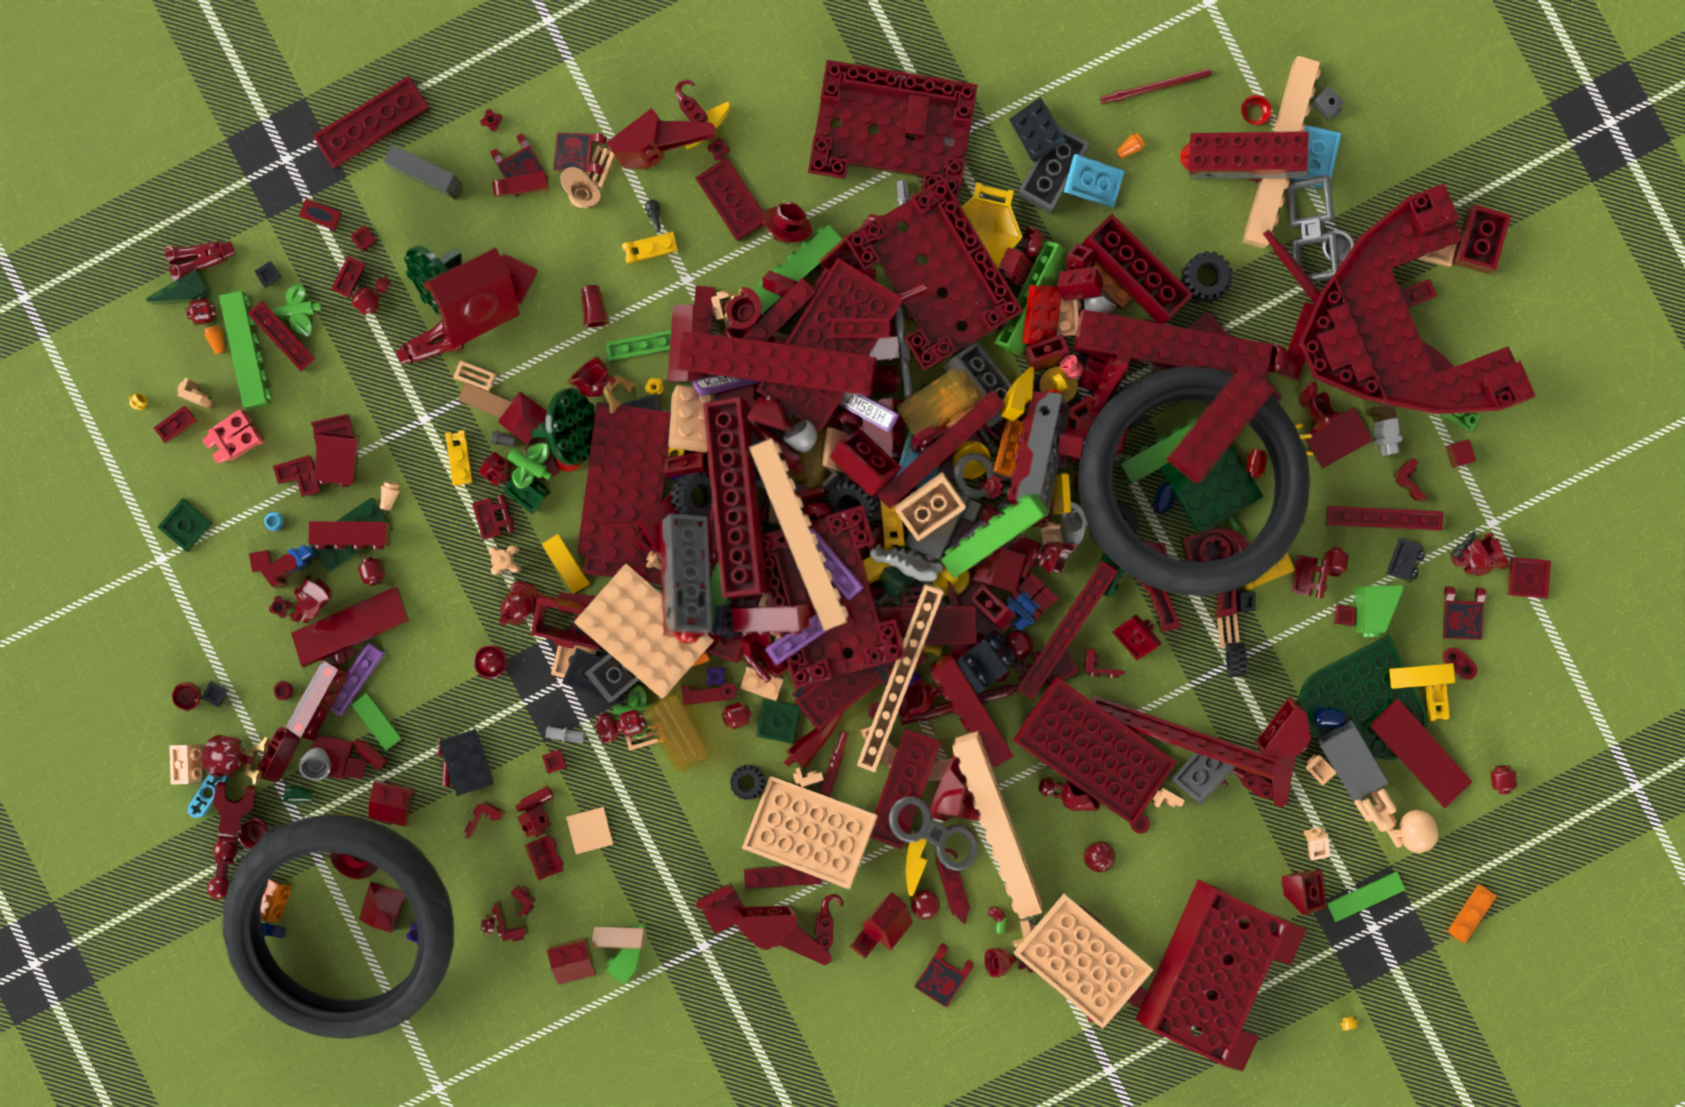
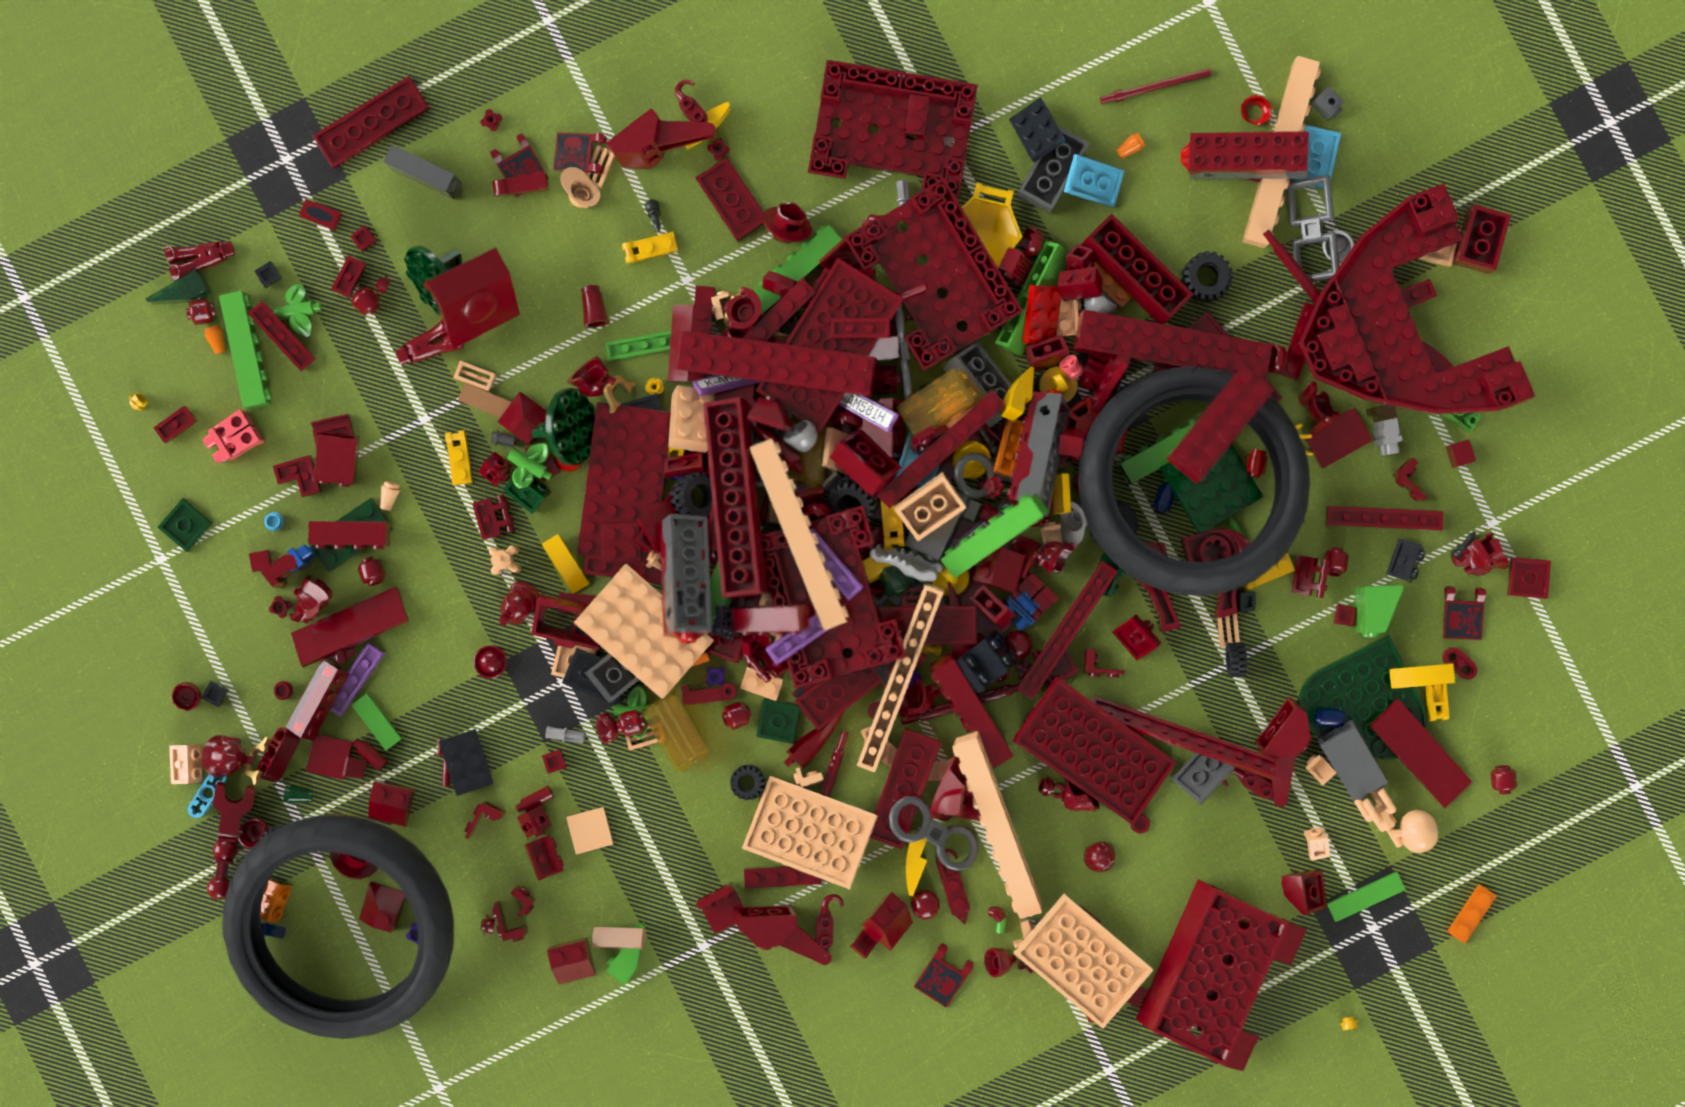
(189, 391): light nougat bracket -> none
(315, 764): light grey hat -> none
(521, 276): dark red plate -> none
(1171, 798): light nougat bracket -> none

